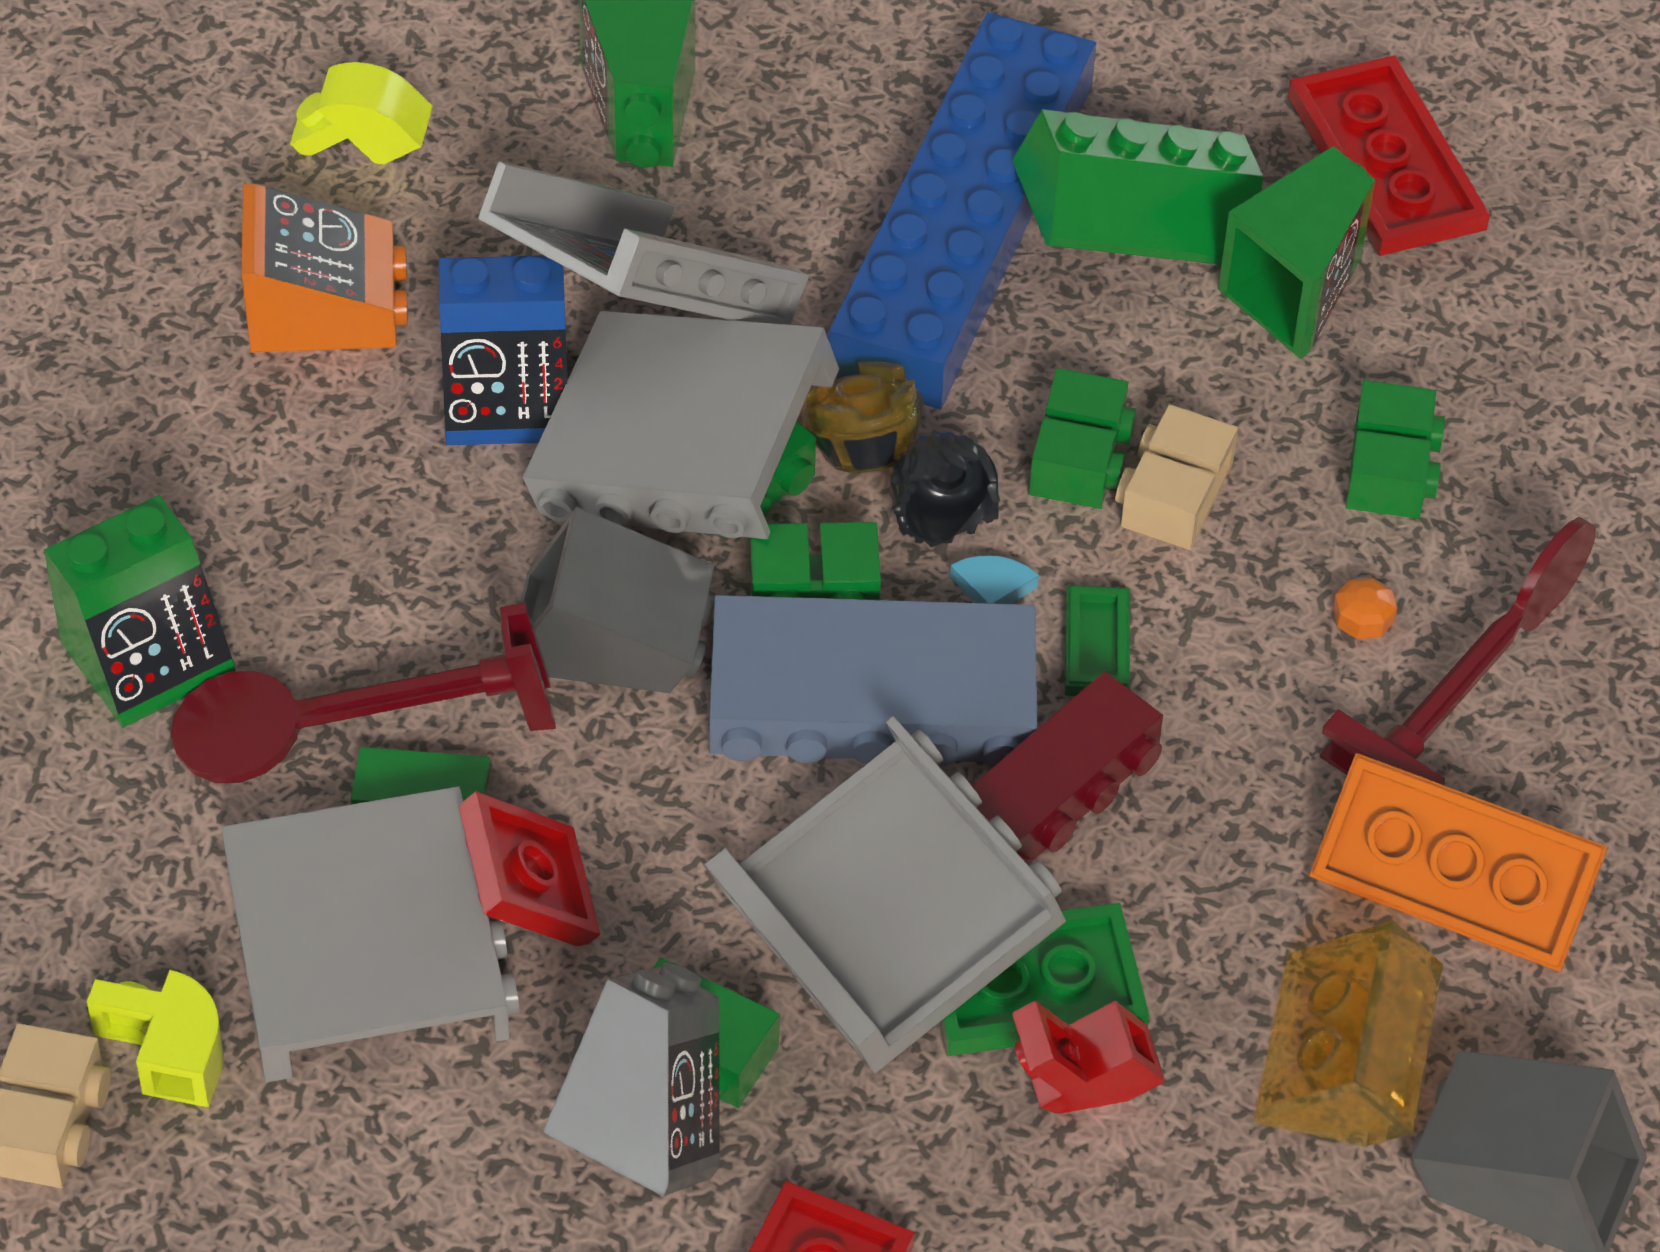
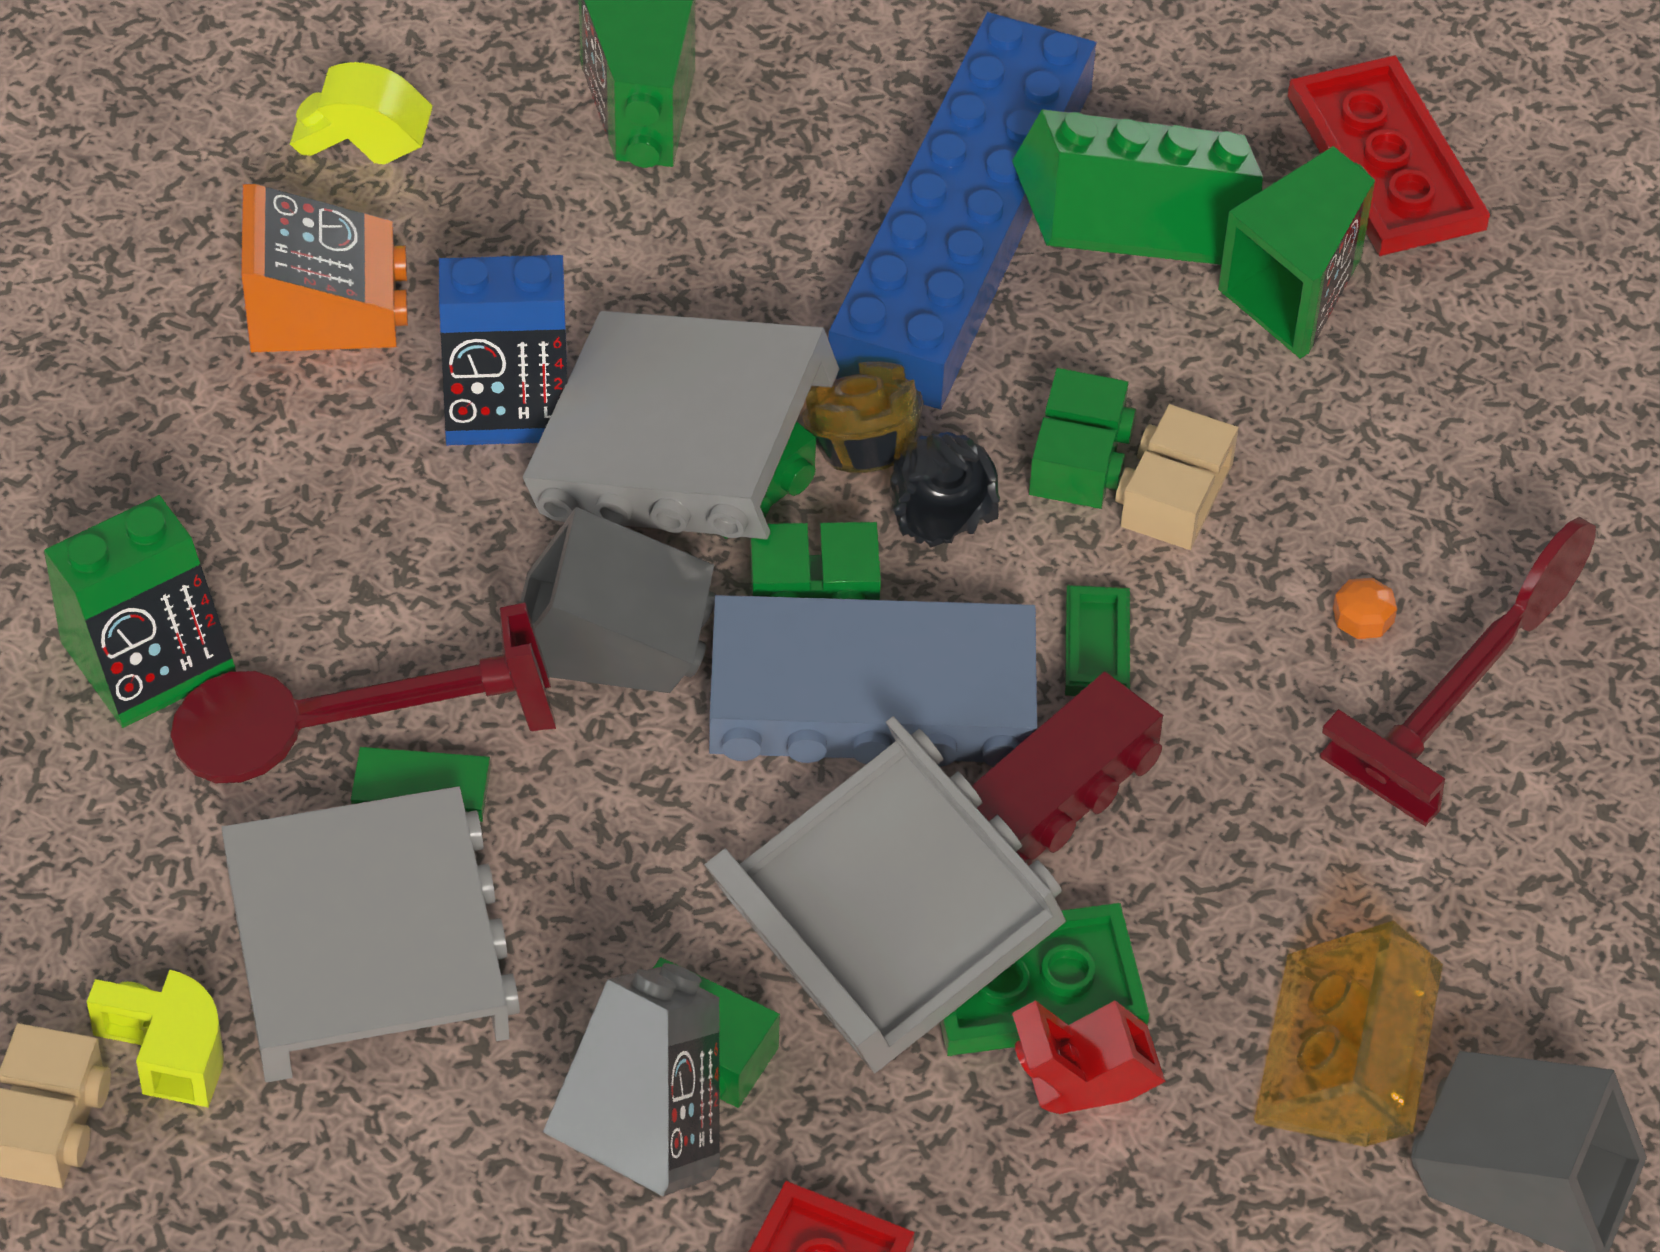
(528, 870): red plate -> none
(622, 247): light grey panel -> none
(993, 579): medium azure tile -> none
(1393, 450): green piece -> none
(1458, 862): orange tile -> none

